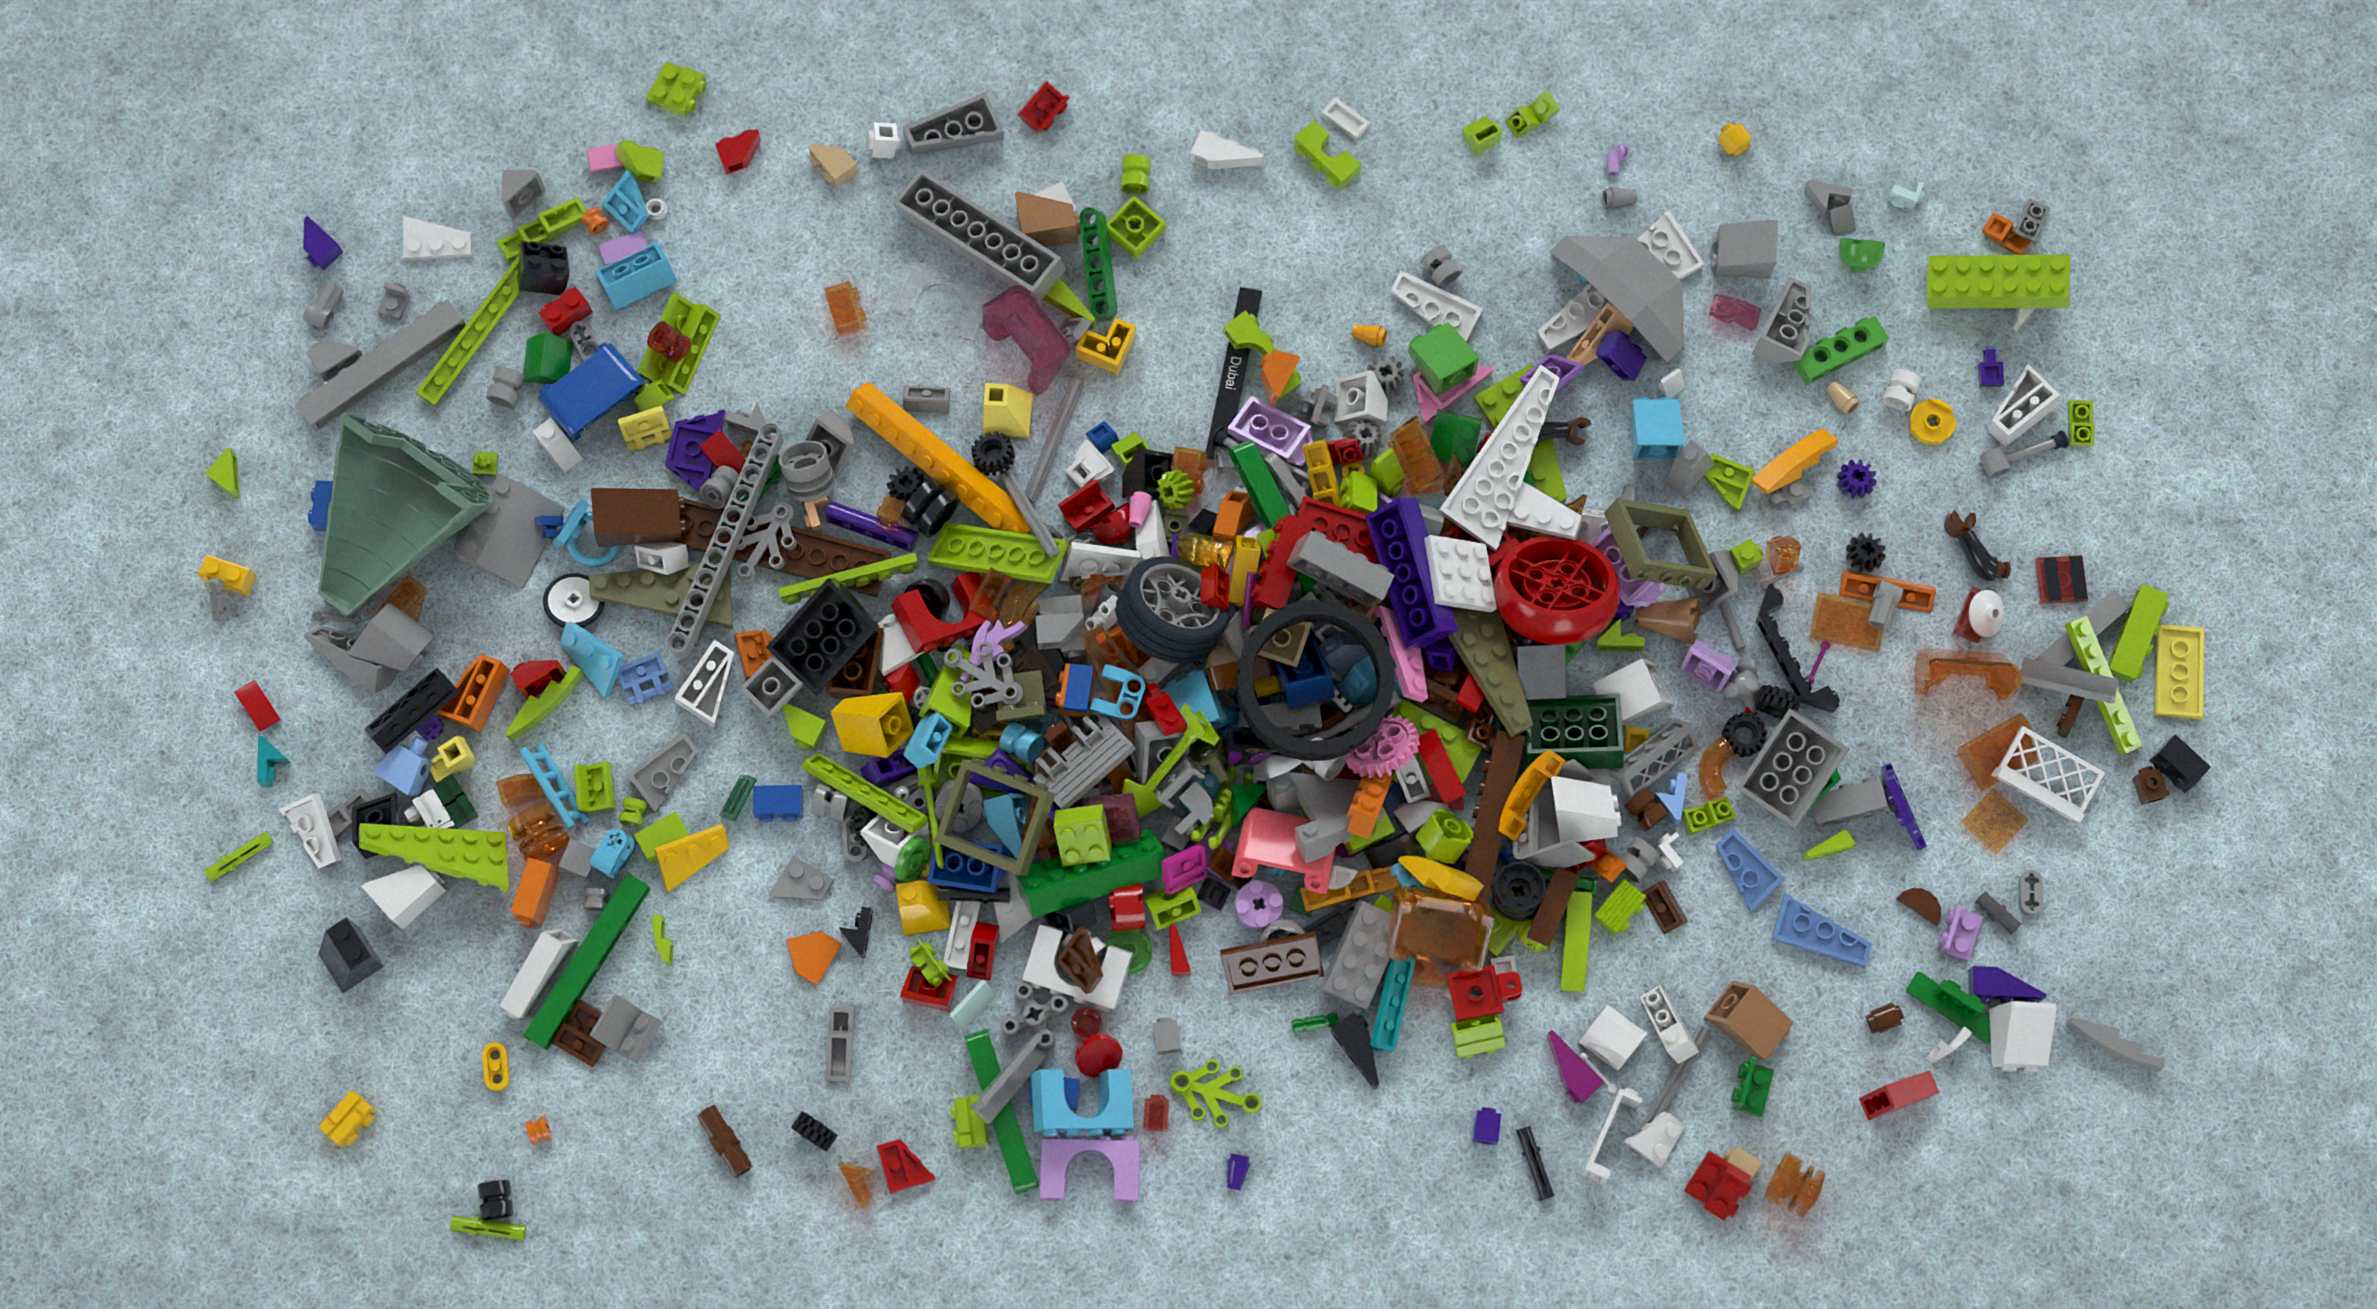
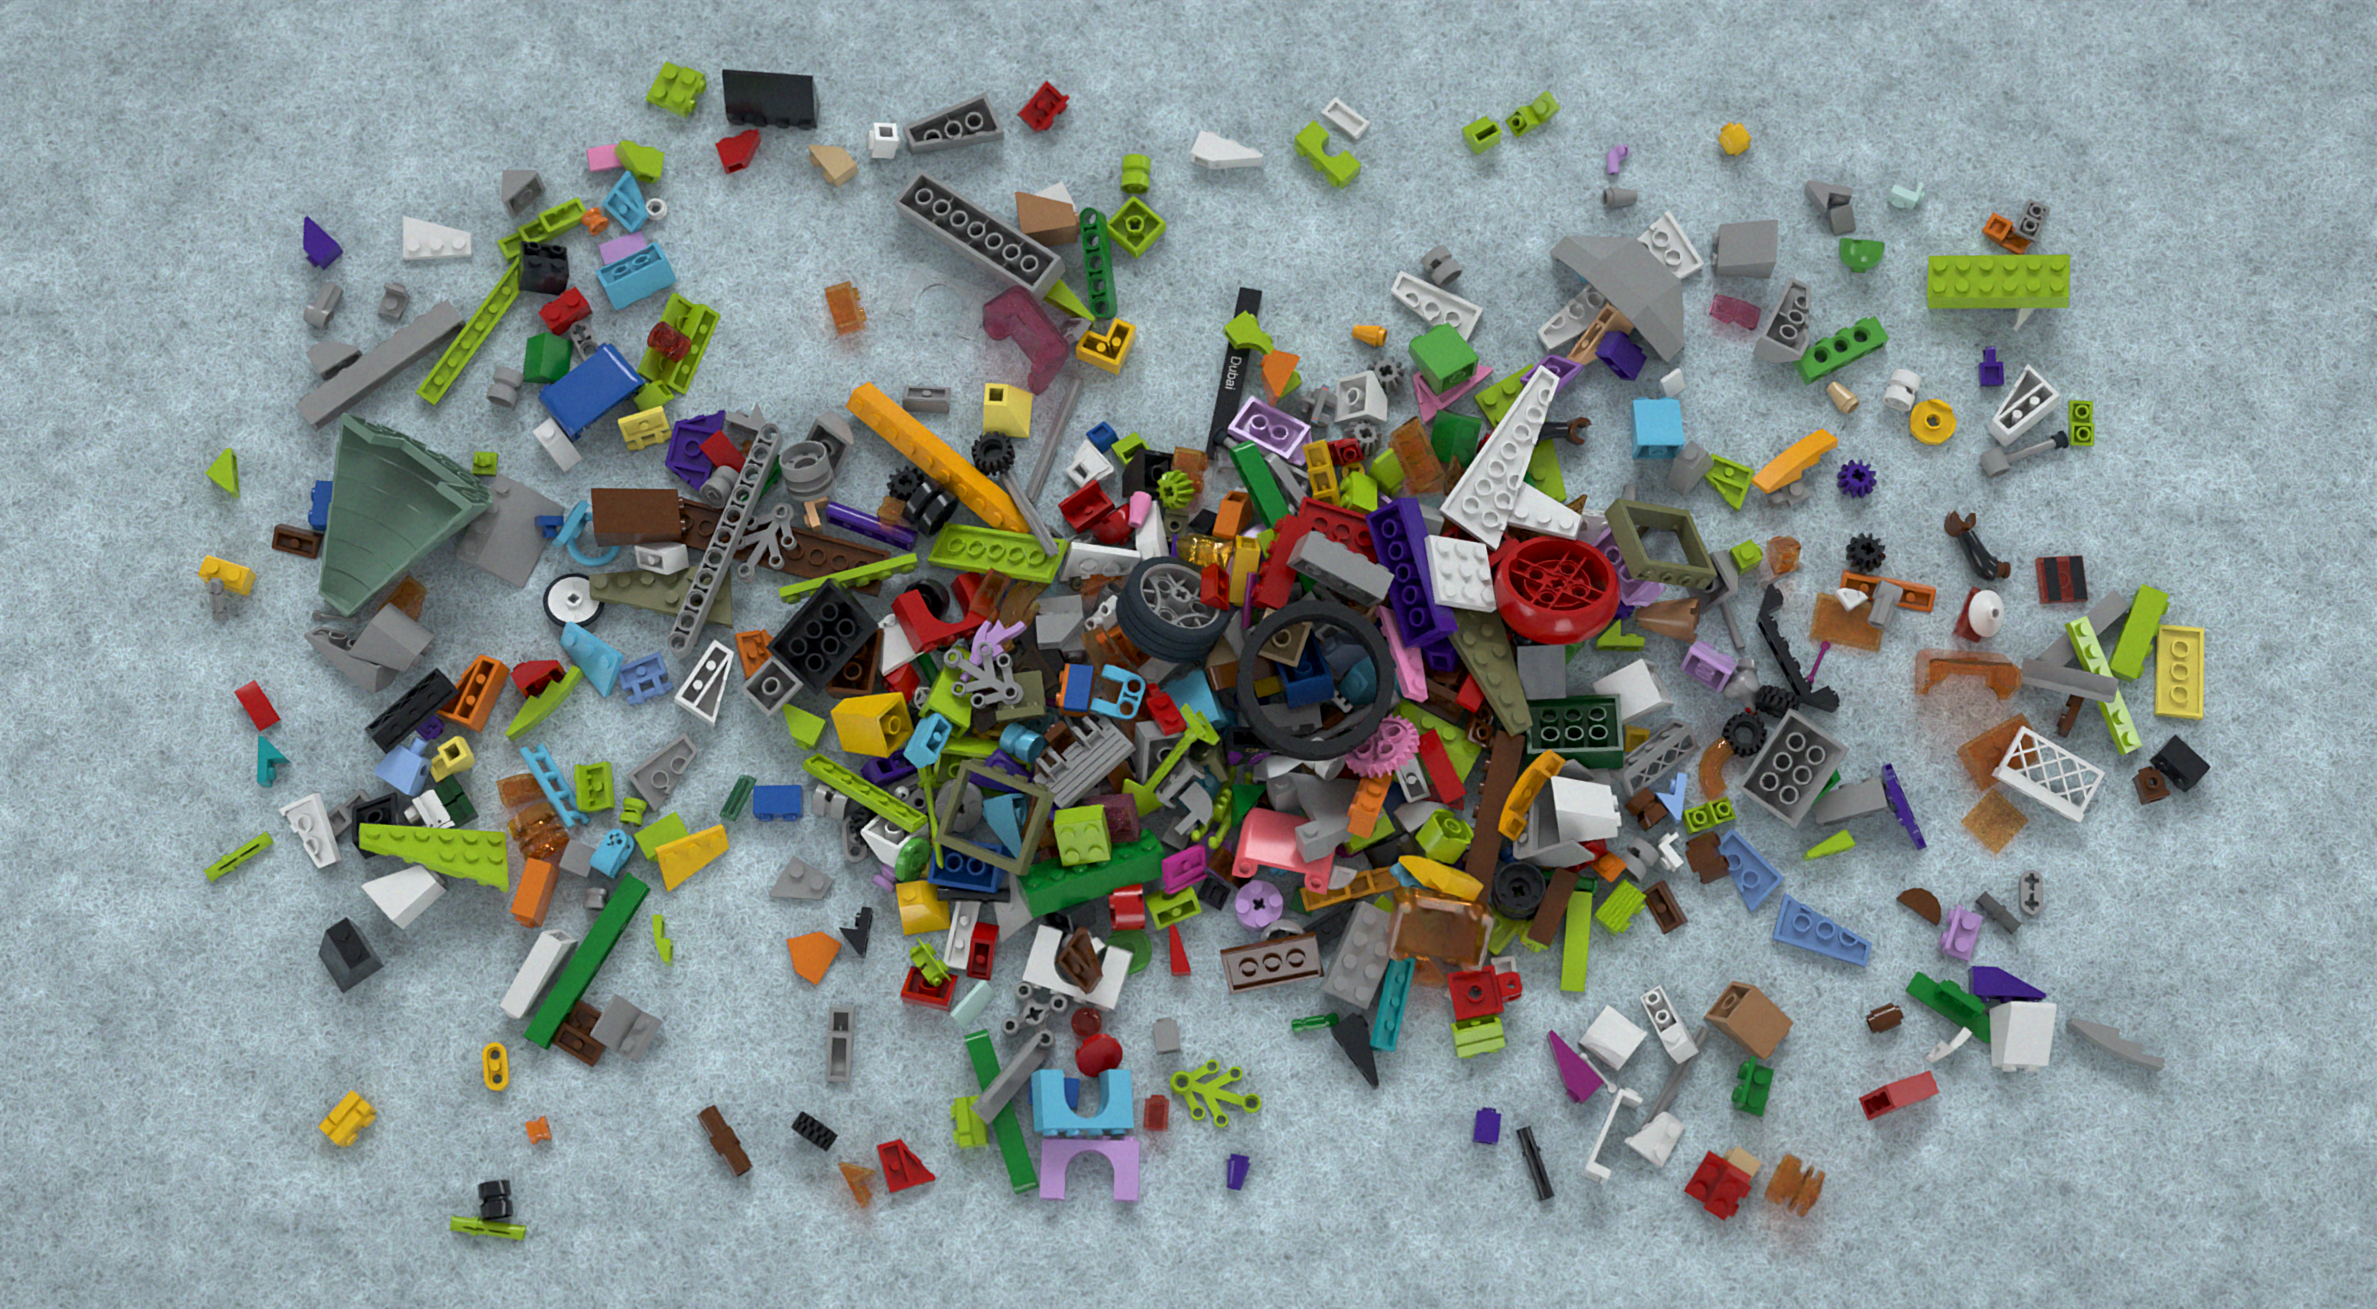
(297, 540): none -> reddish brown slope
(770, 99): none -> black slope
(1706, 858): none -> reddish brown cylinder
(1850, 598): none -> white tile

